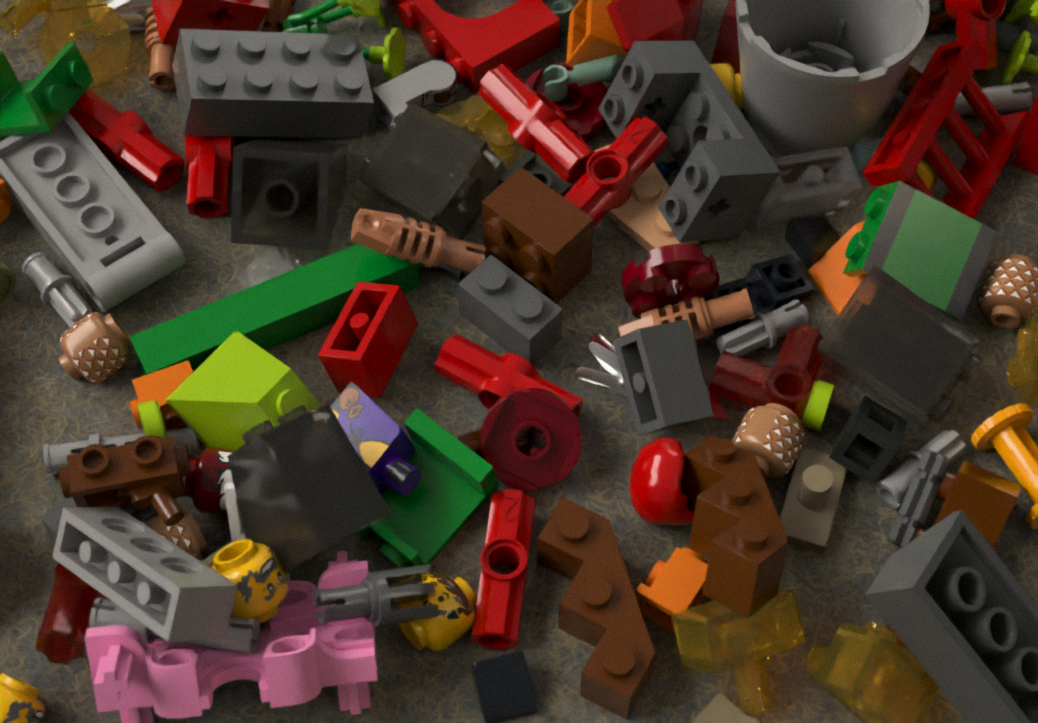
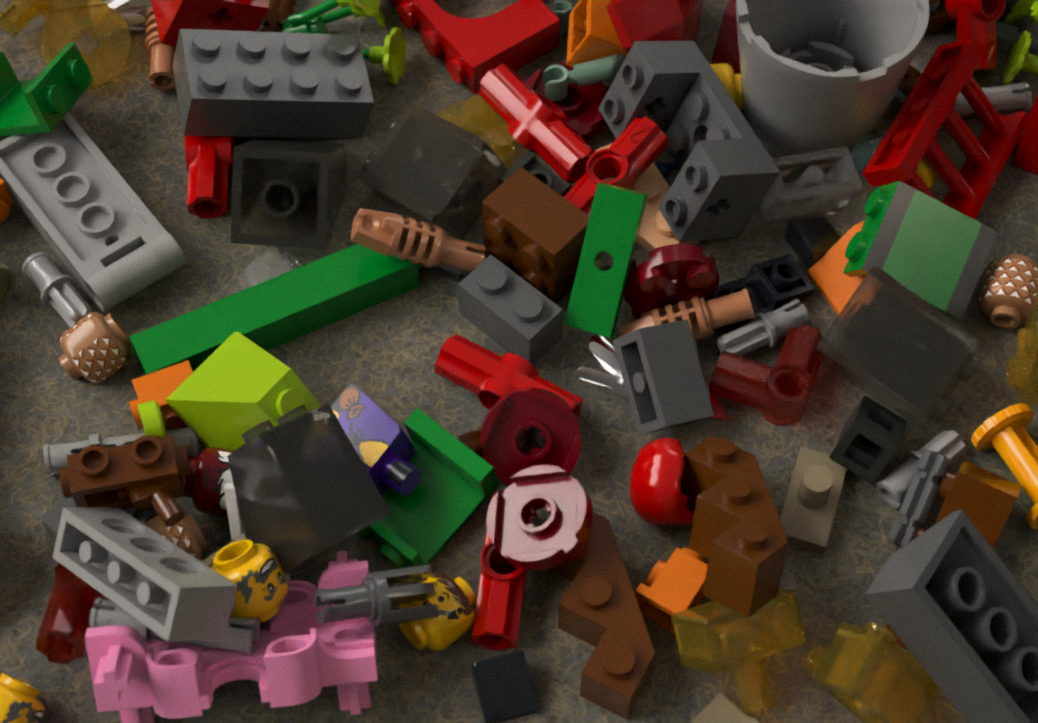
(127, 141): red piece -> none
(368, 338): red brick -> none
(427, 86): light grey leg -> none
(557, 539): none -> plate
(600, 288): none -> green tile
(772, 436): medium nougat head -> none
(817, 405): lime tile -> none

